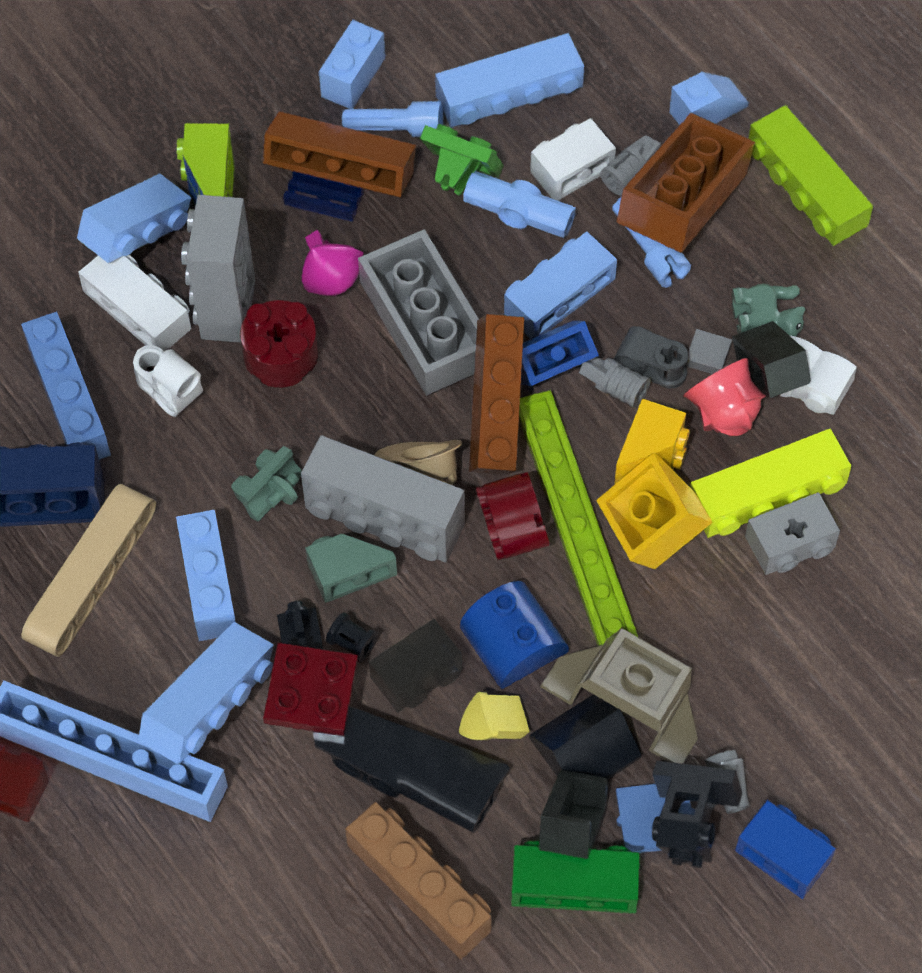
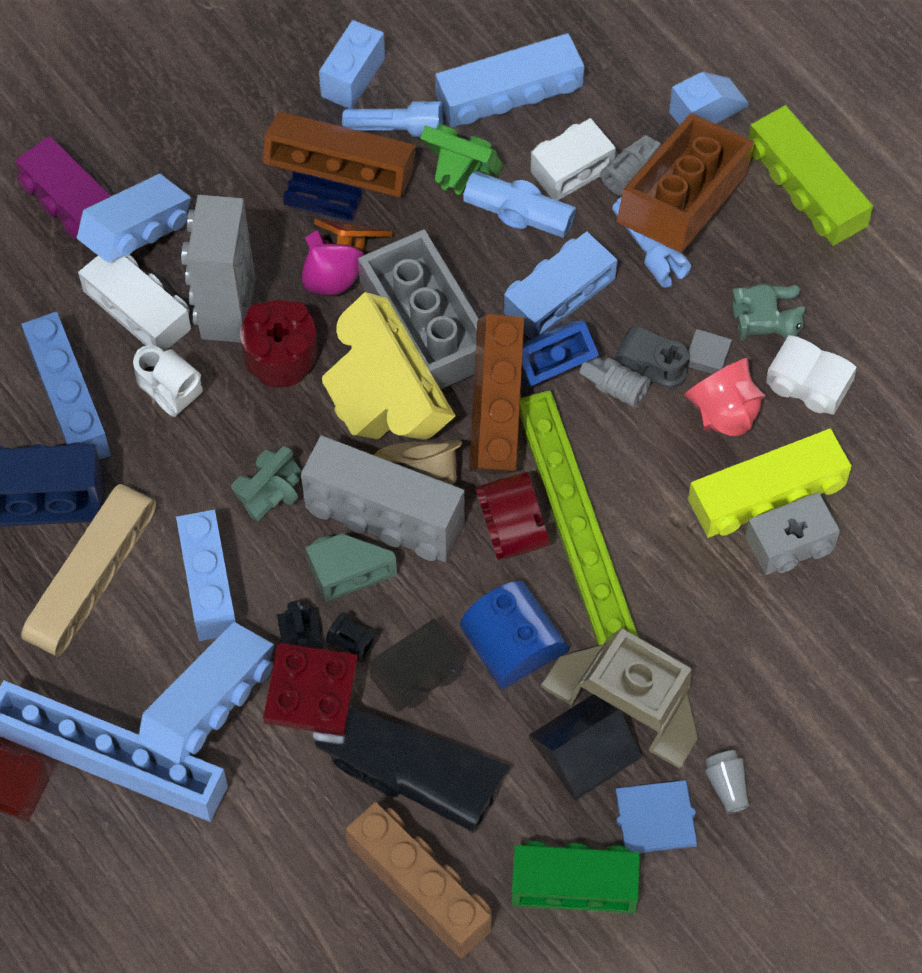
(59, 183): none -> magenta brick
(207, 159): lime slope -> none
(351, 233): none -> orange piece
(383, 376): none -> light yellow brick
(494, 717): light yellow tile -> none
(573, 814): pearl dark grey panel -> none
(653, 512): yellow slope -> none
(656, 431): yellow slope -> none
(688, 836): black tile -> none
(774, 359): pearl dark grey panel -> none
(785, 848): blue brick -> none

